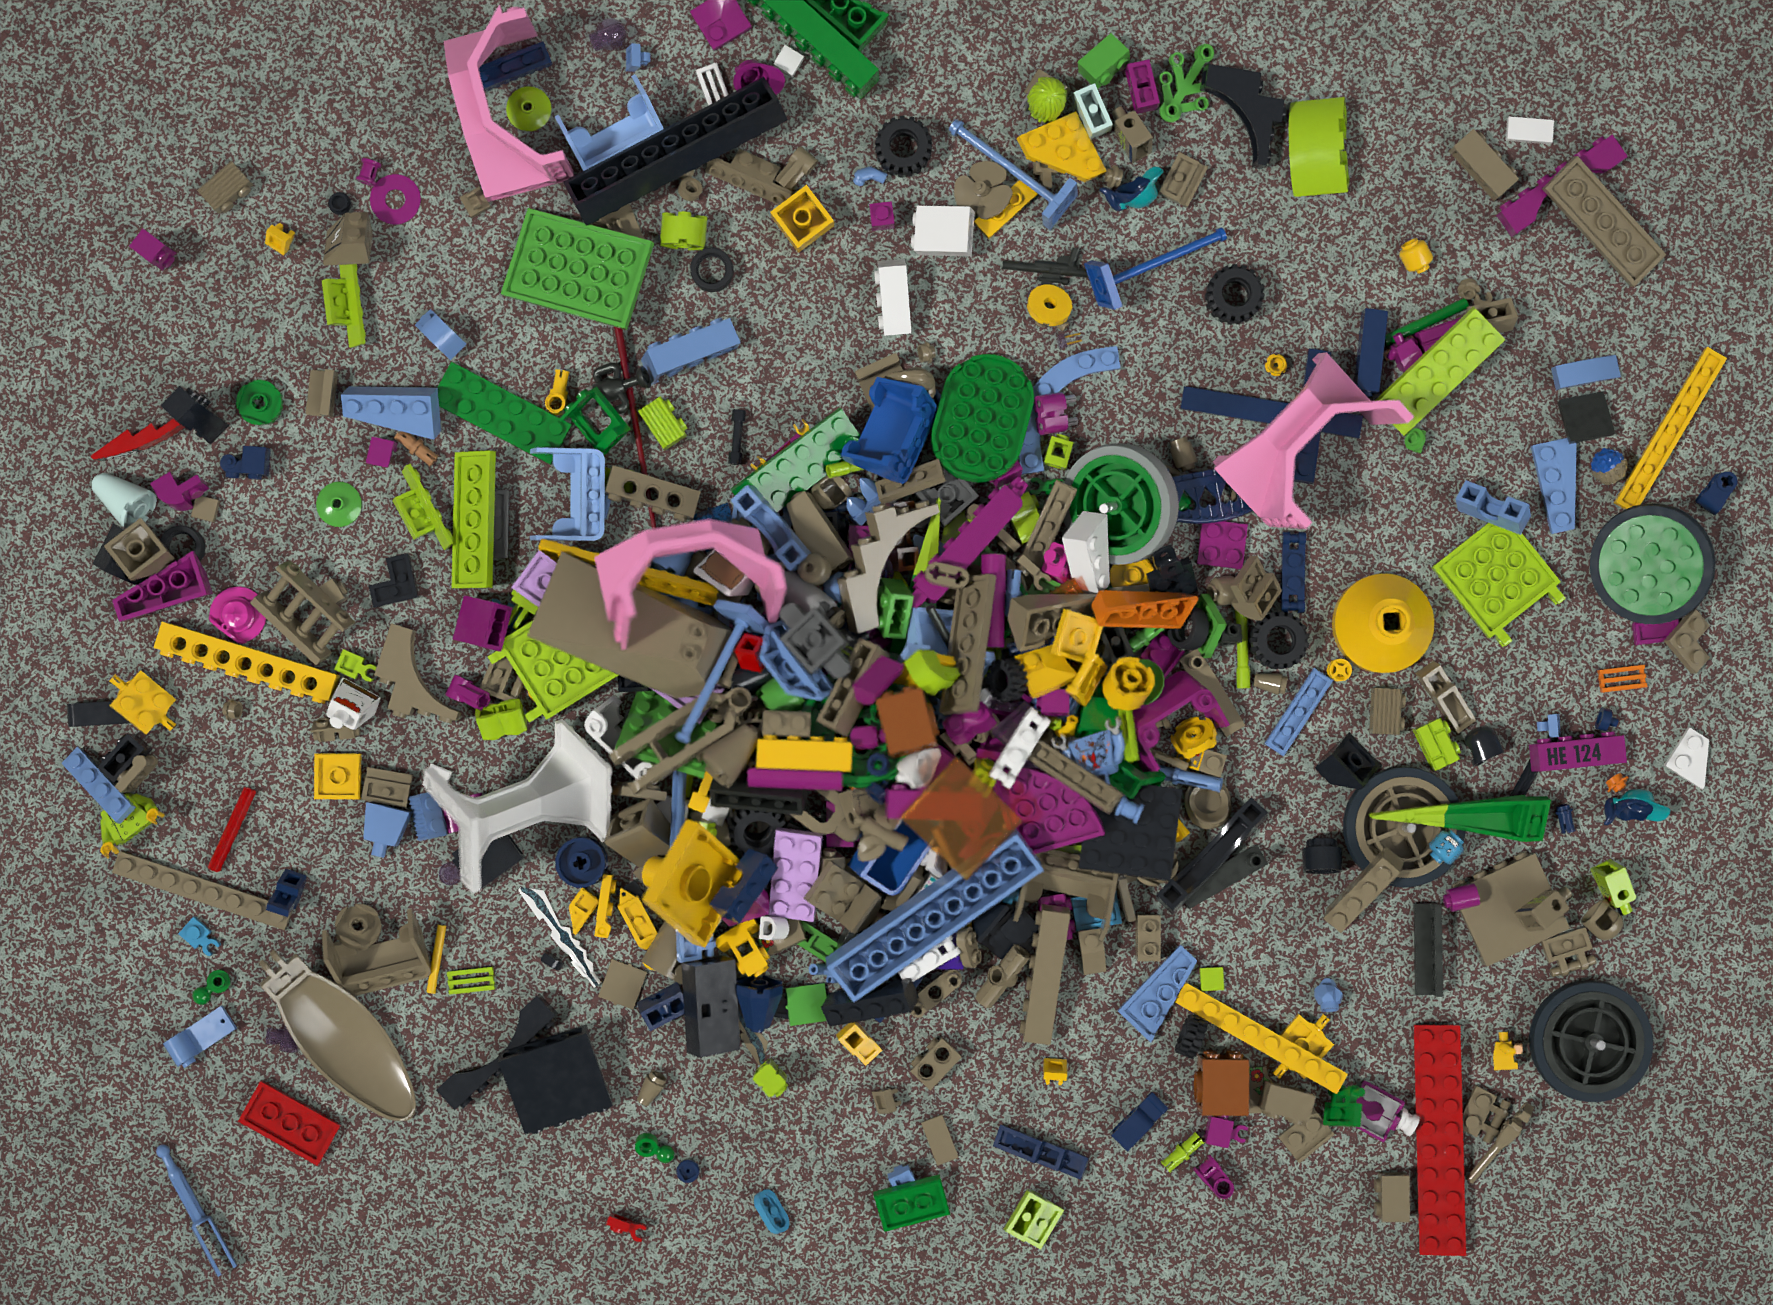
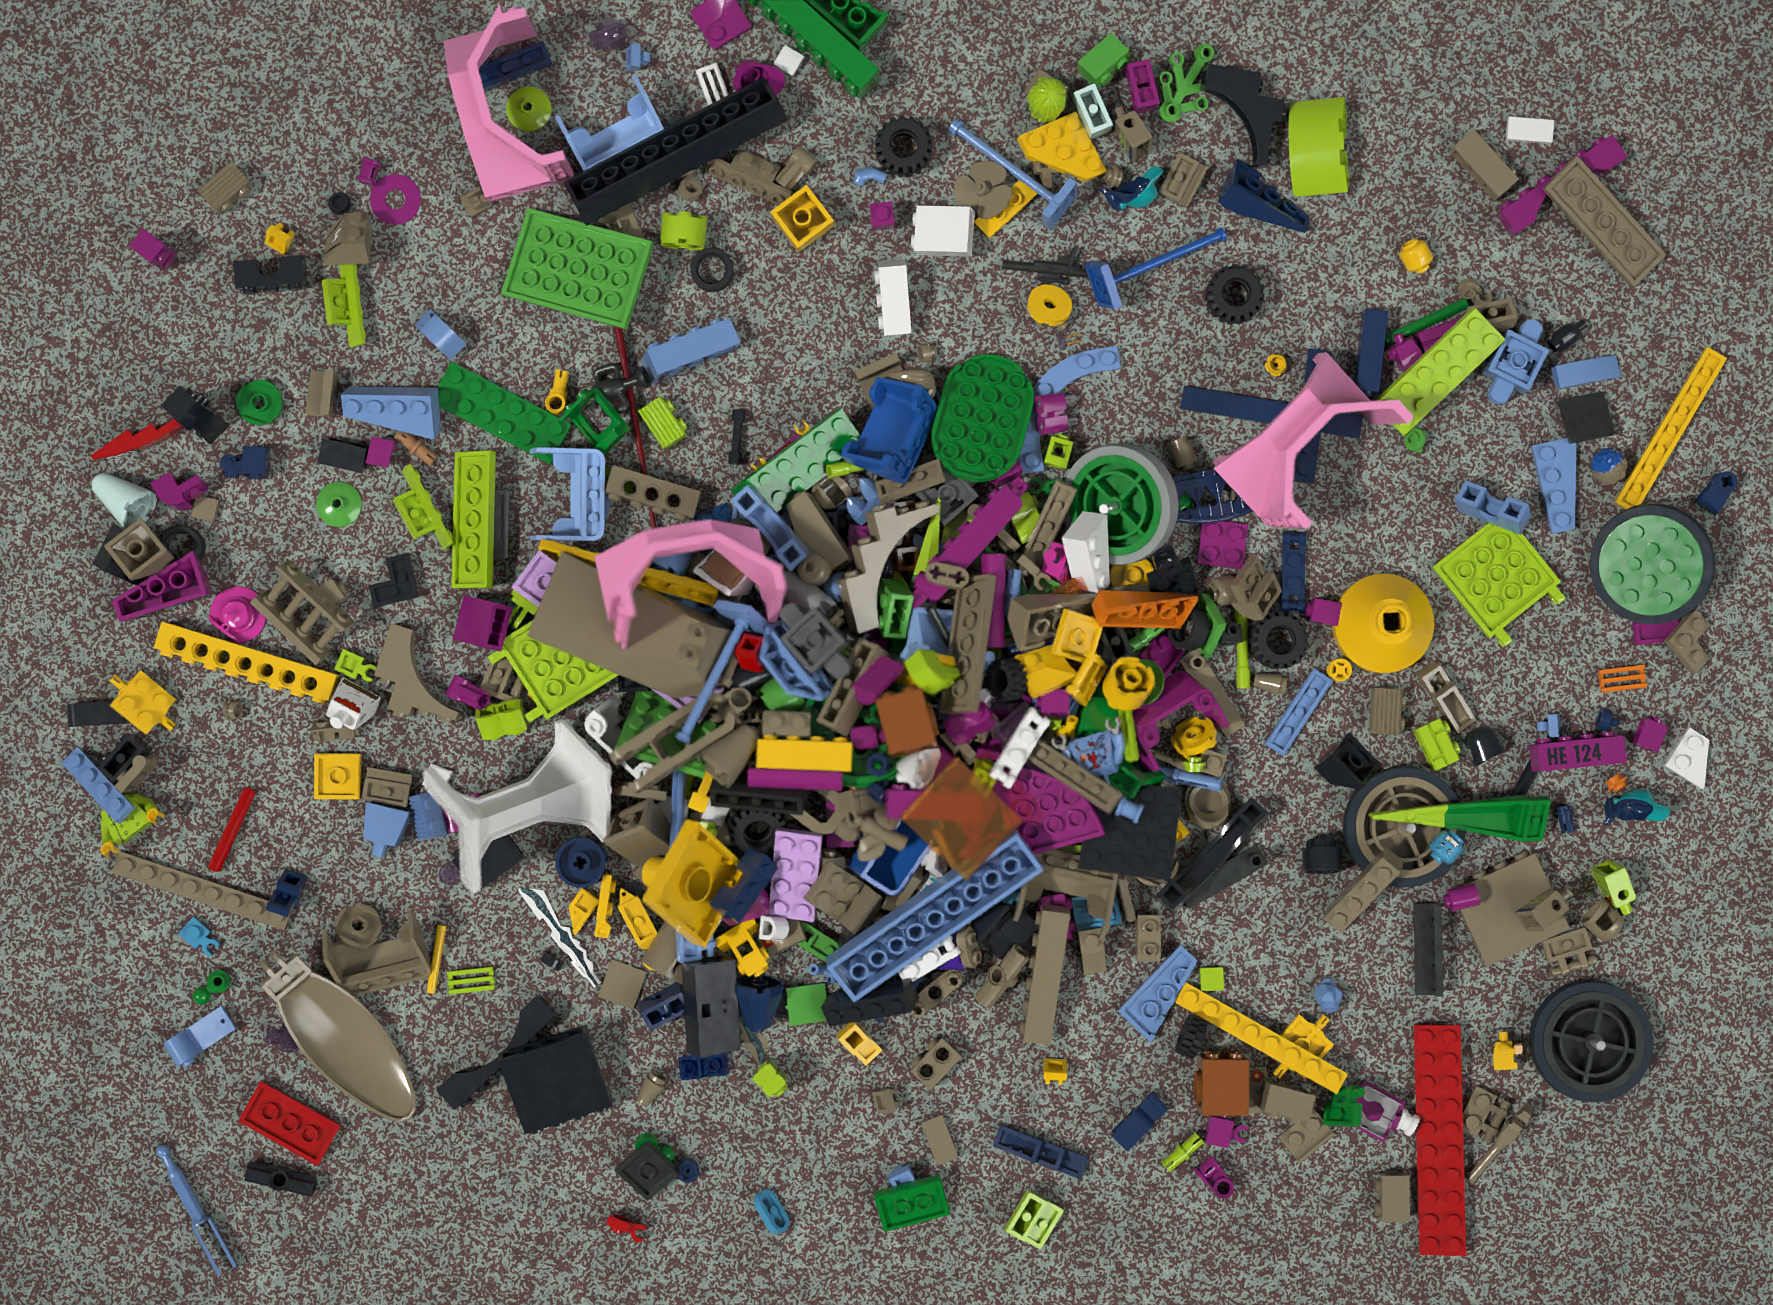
(266, 1175): none -> black piece
(290, 275): none -> black arch
(343, 454): none -> black hinge
(647, 1170): none -> pearl dark grey plate
(698, 1068): none -> clear blue slope
(1194, 764): none -> lime plate
(1250, 197): none -> dark blue wedge
(1322, 612): none -> magenta brick
(1515, 362): none -> medium blue brick
(1566, 336): none -> black plant
(1650, 734): none -> magenta brick

